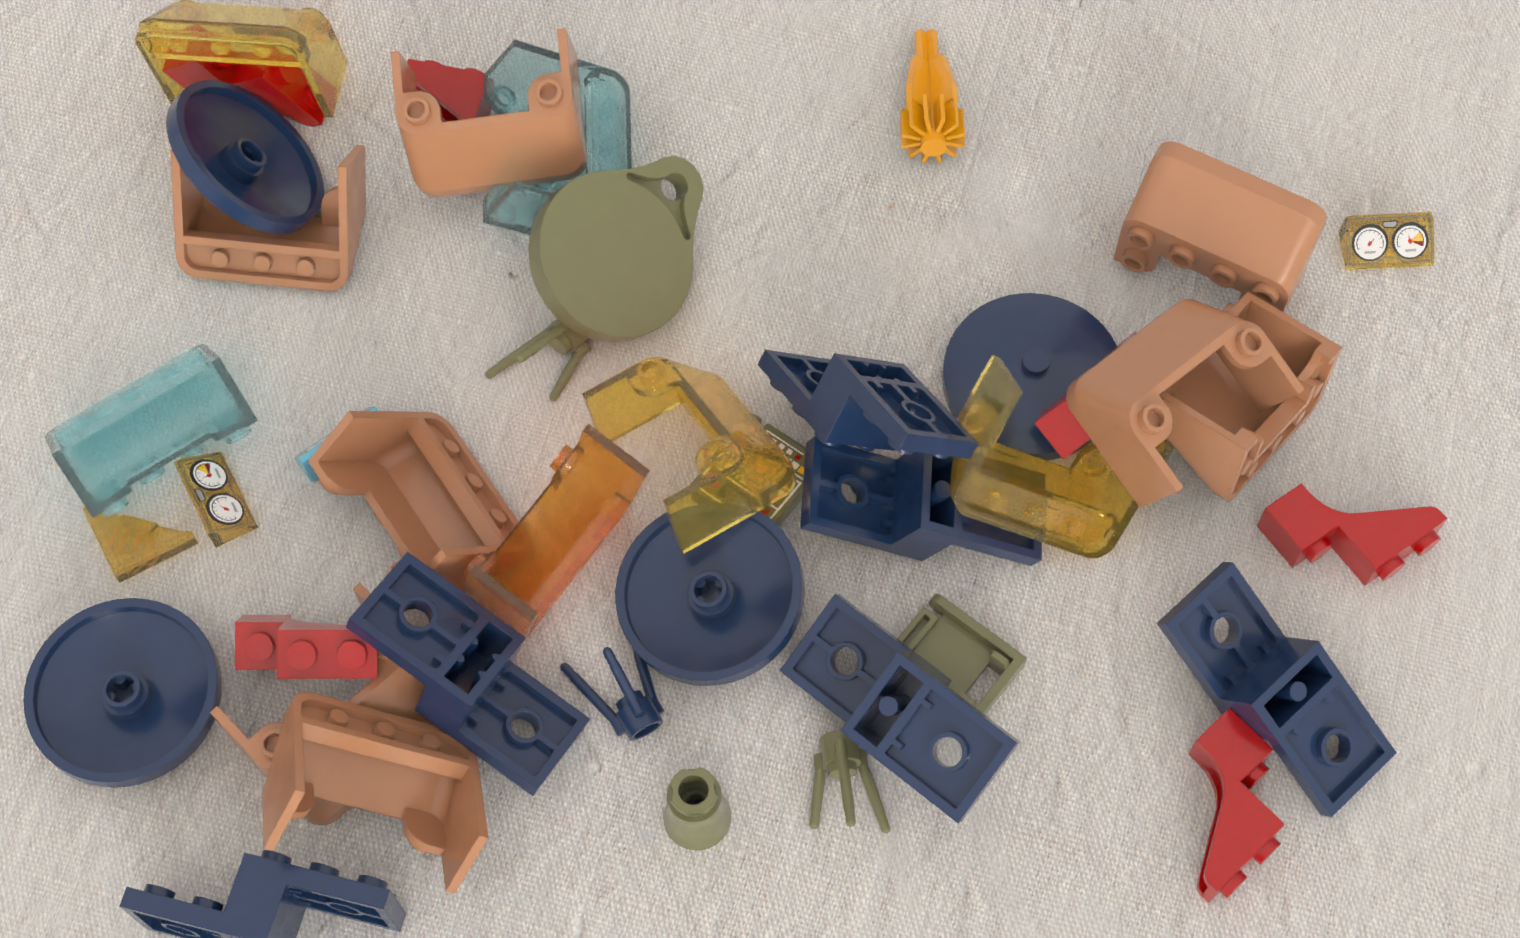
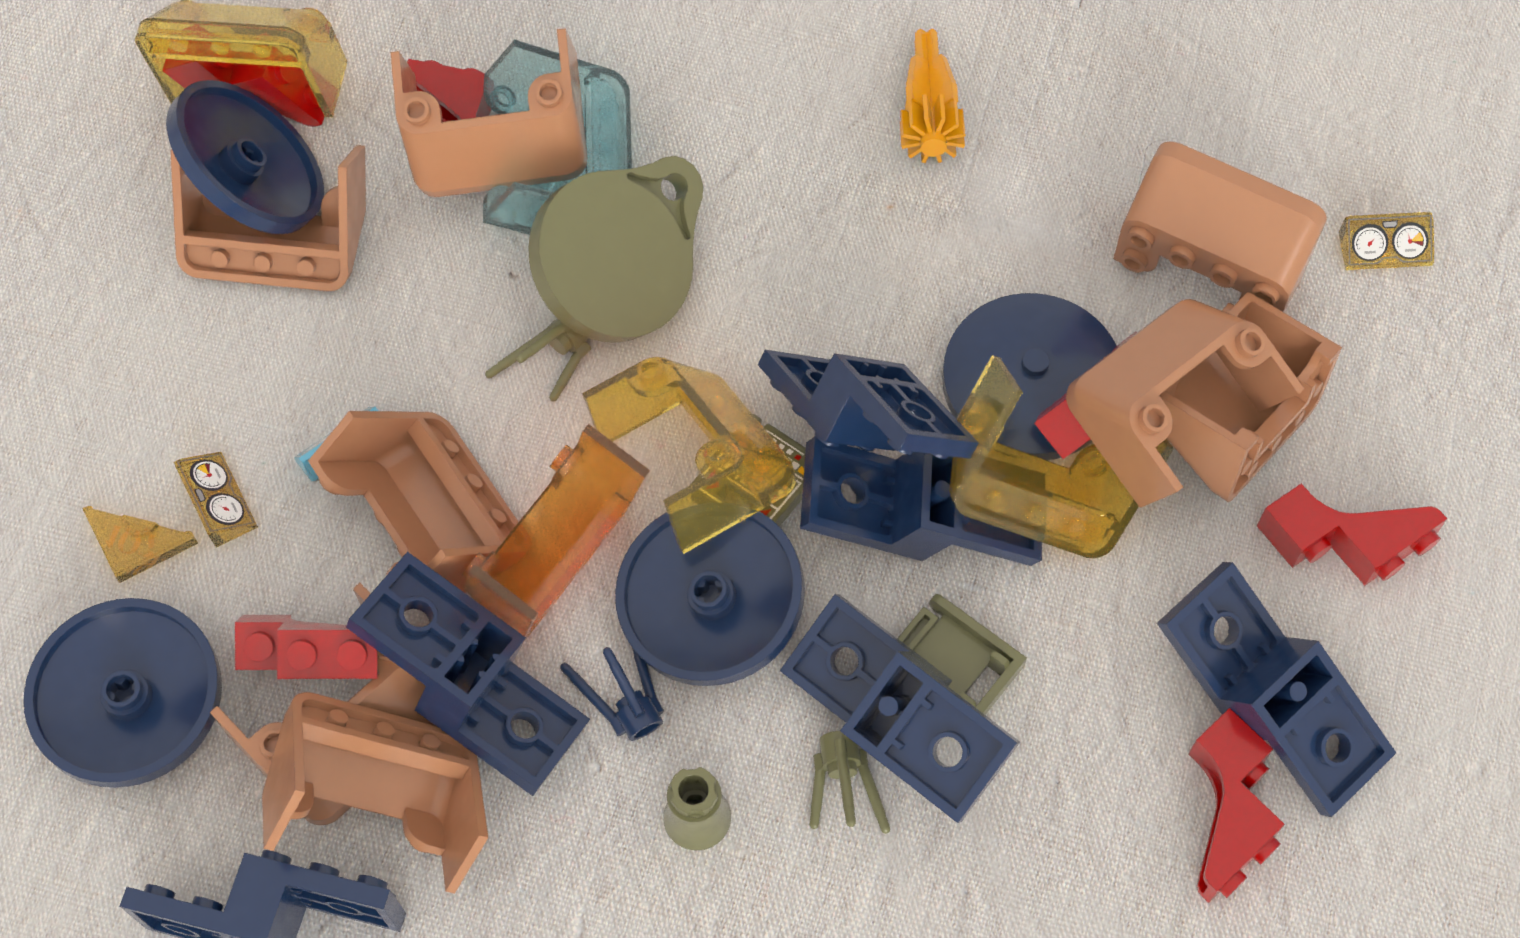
(147, 427): clear light blue windscreen -> none

